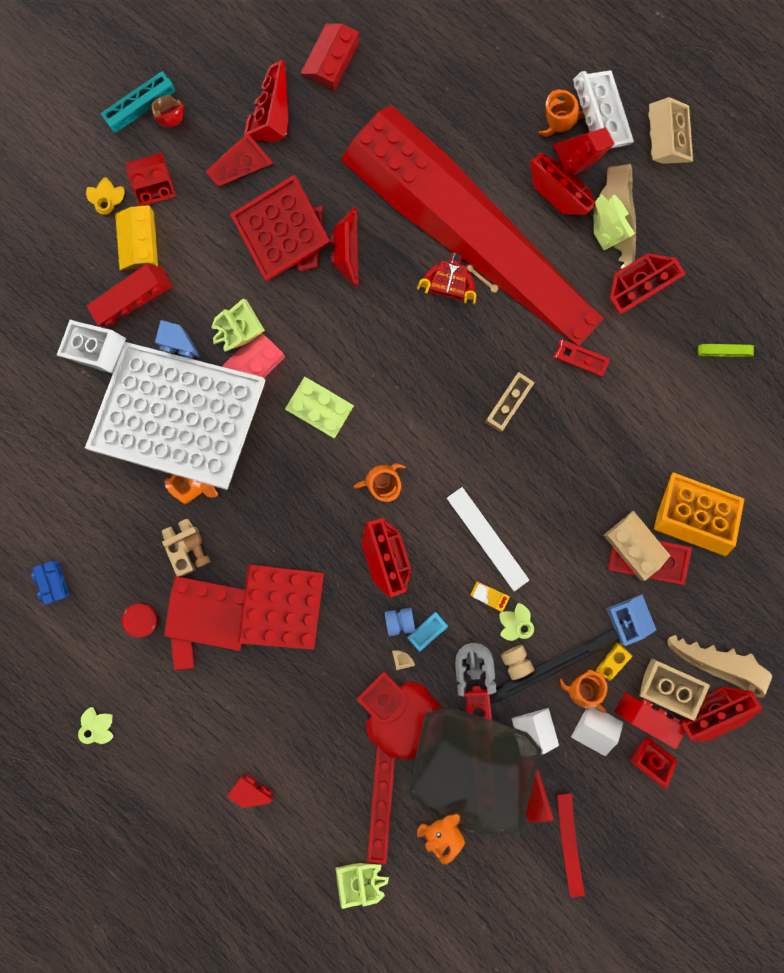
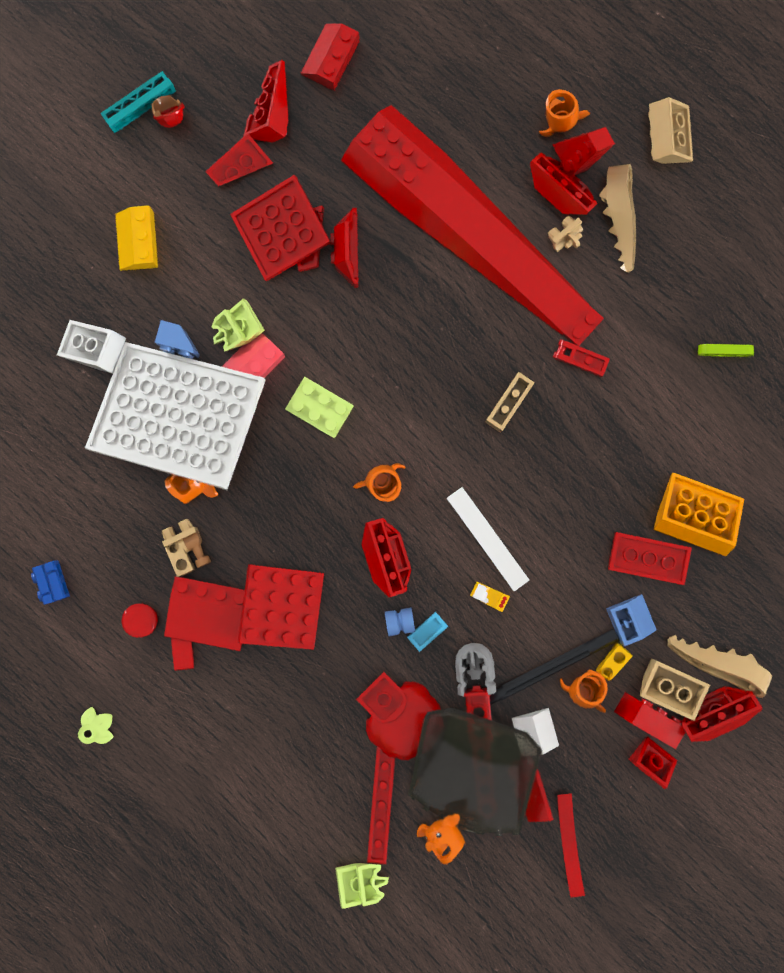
(105, 194): yellow plate -> none
(129, 294): red wedge -> none
(150, 179): red slope -> none
(249, 793): red slope -> none
(402, 660): tan tile -> none
(450, 280): torso -> none
(494, 288): tan hinge -> none
(514, 621): yellowish green plate -> none
(517, 663): tan wheel -> none
(568, 236): none -> tan hips
(598, 731): white slope -> none
(603, 105): white bracket -> none
(610, 222): yellowish green plate -> none
(637, 546): tan slope -> none
(643, 279): red wedge -> none

